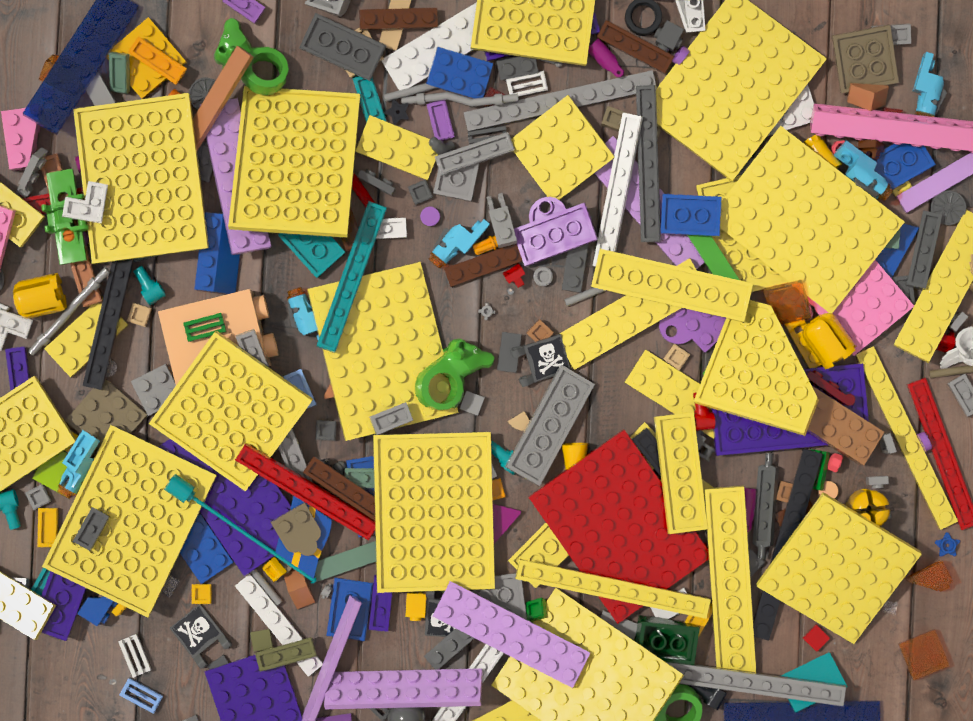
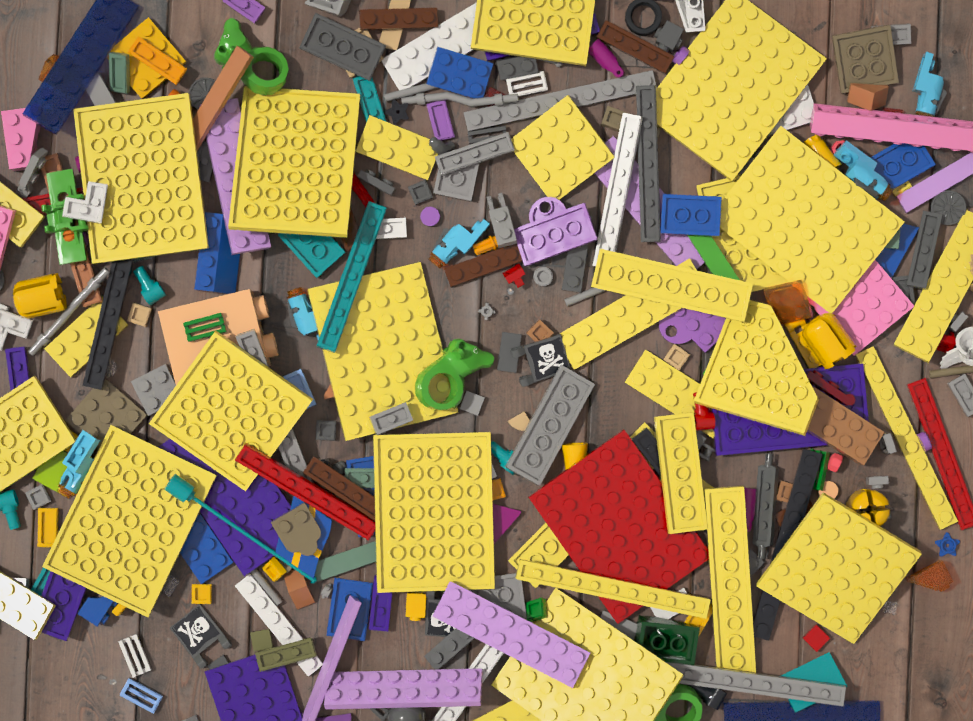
(91, 528): dark grey plate -> none
(871, 146): reddish brown tile -> none
(923, 654): clear orange plate -> none

